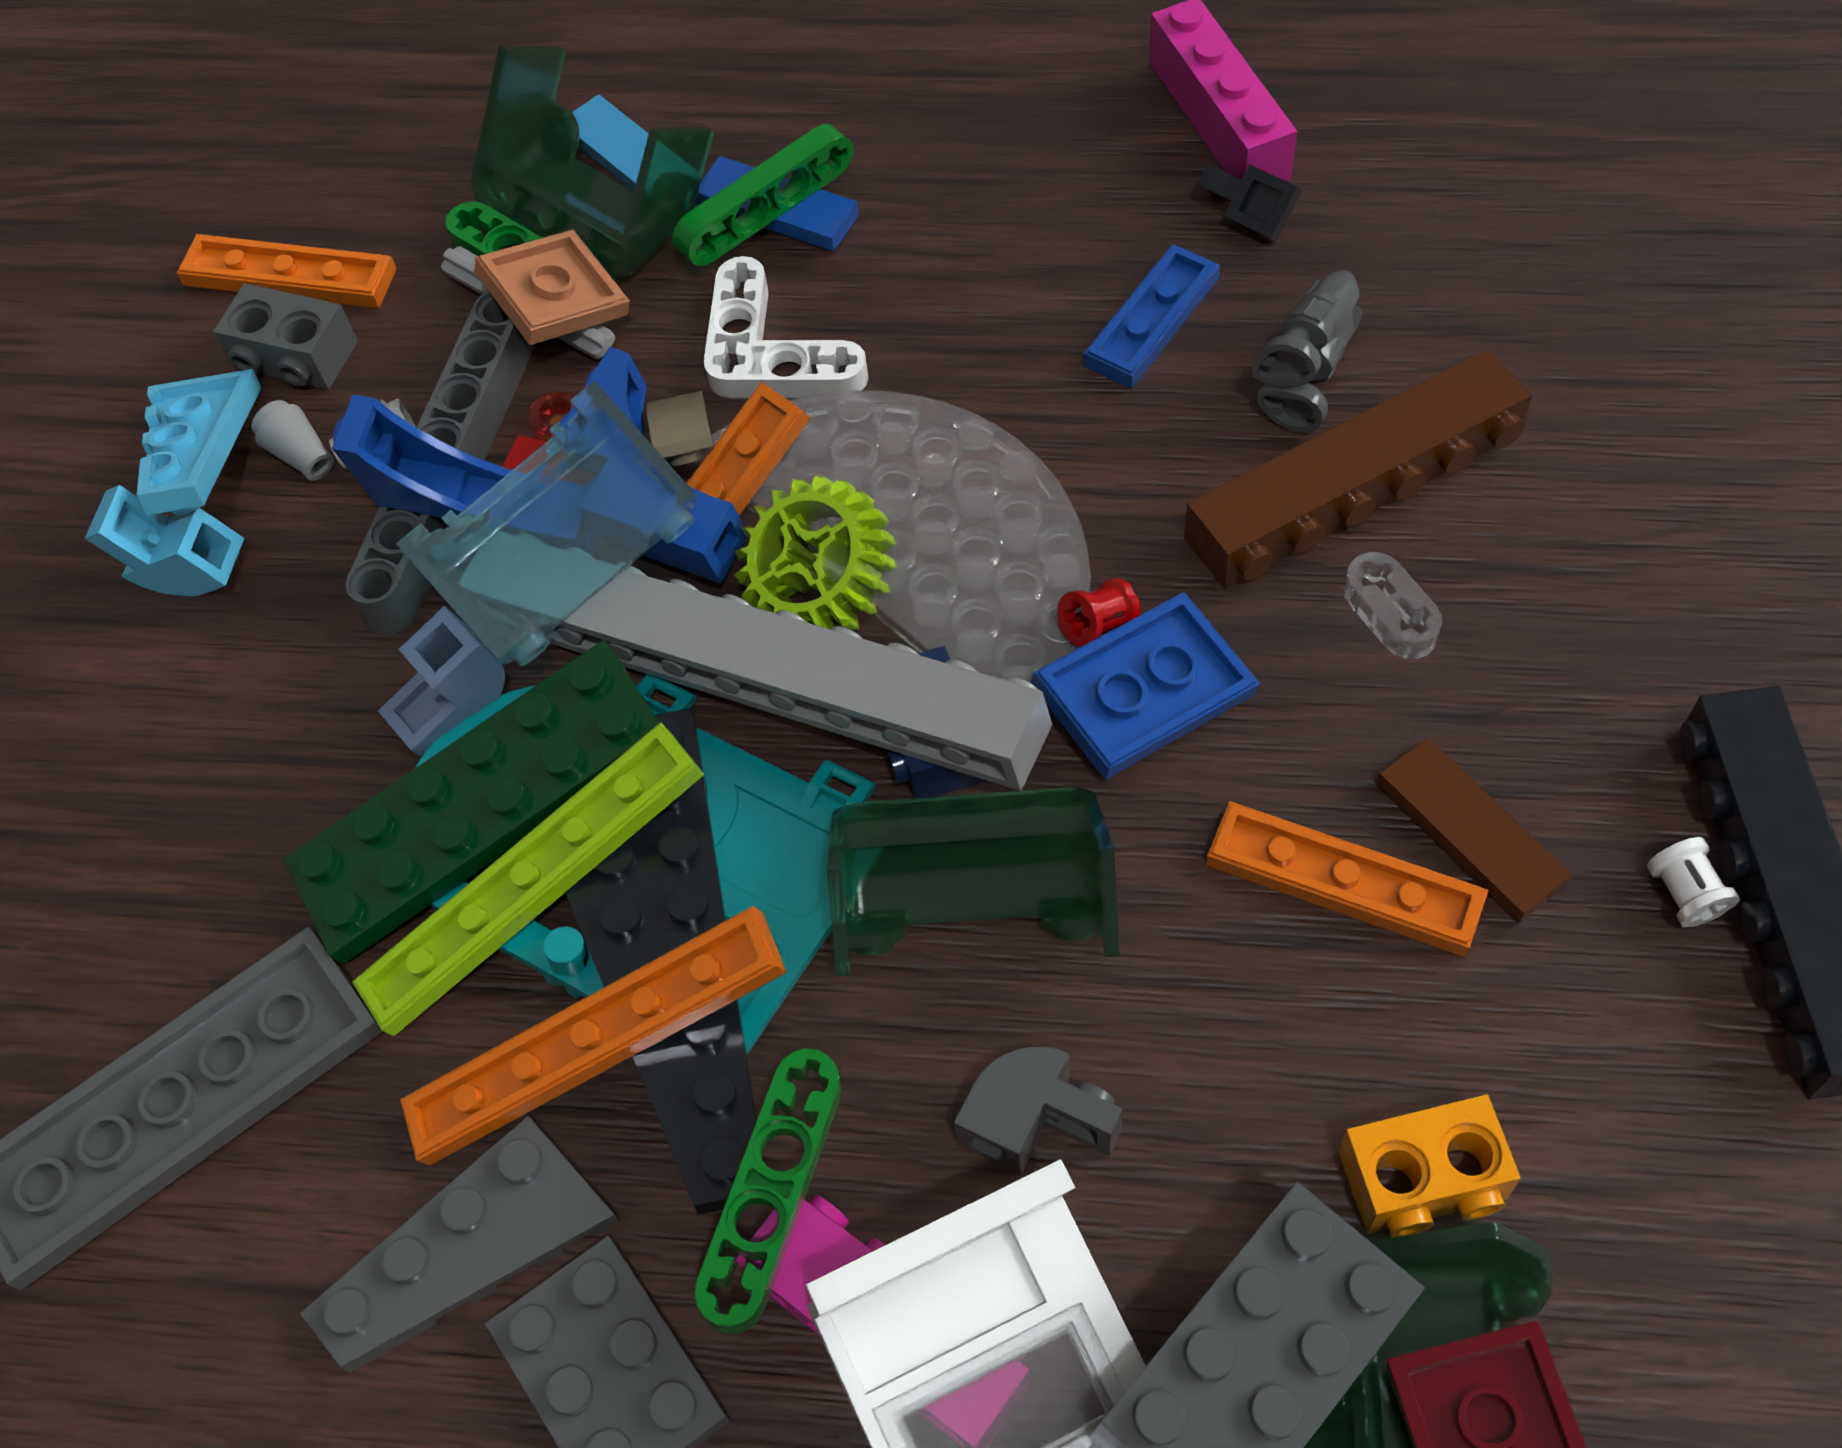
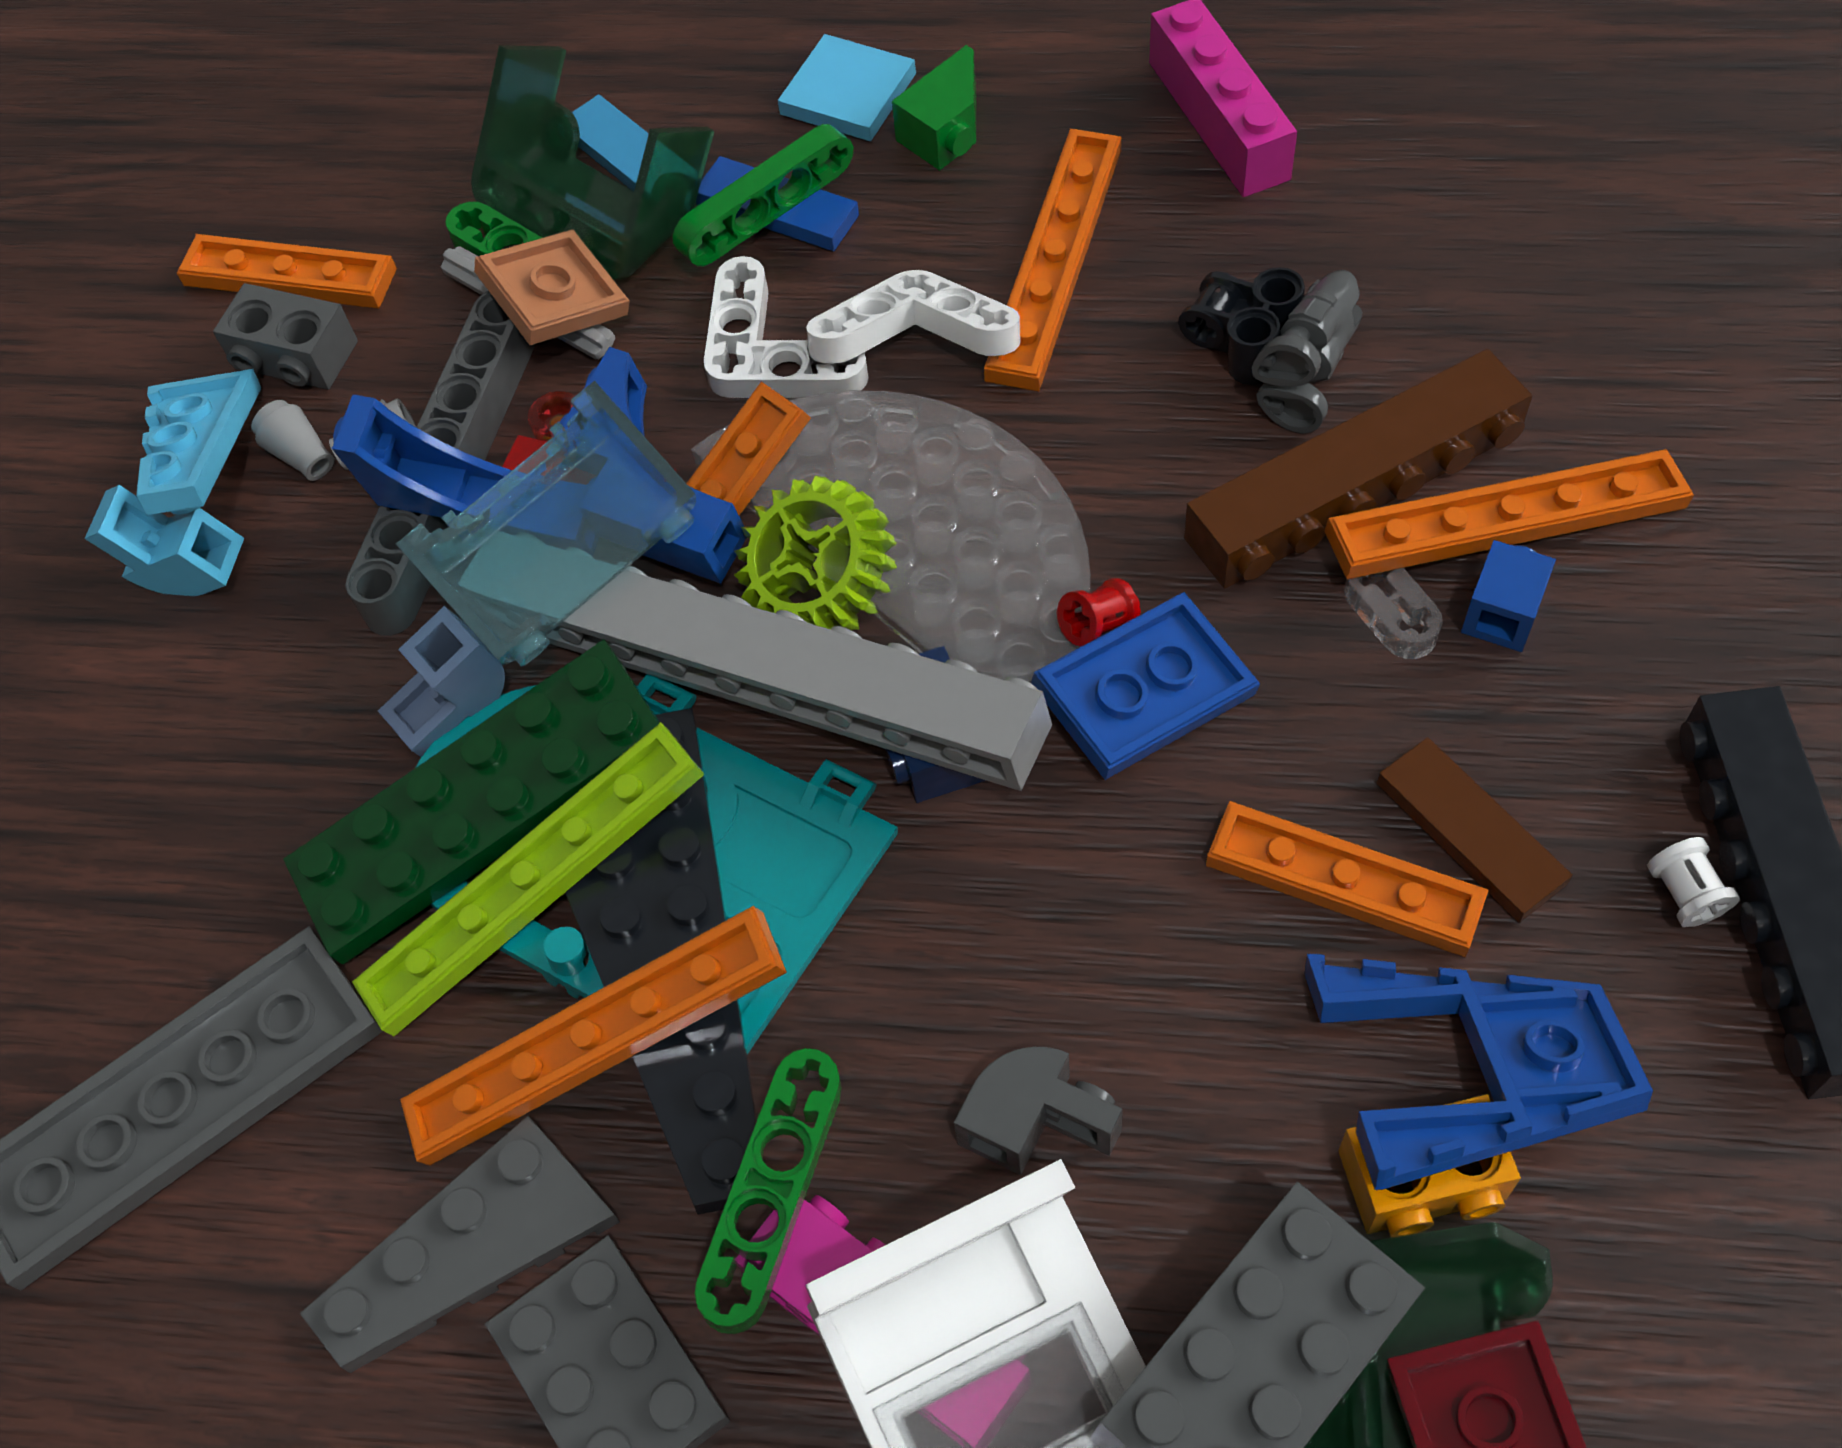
(679, 427): dark tan slope -> none
(847, 87): none -> medium azure tile
(911, 300): none -> white beam
(939, 111): none -> green slope
(969, 862): clear green windscreen -> none
(1056, 256): none -> orange tile
(1151, 316): blue tile -> none
(1241, 315): none -> black piece
(1256, 200): black plate -> none
(1507, 513): none -> orange tile
(1508, 595): none -> blue brick
(1542, 1045): none -> blue wing

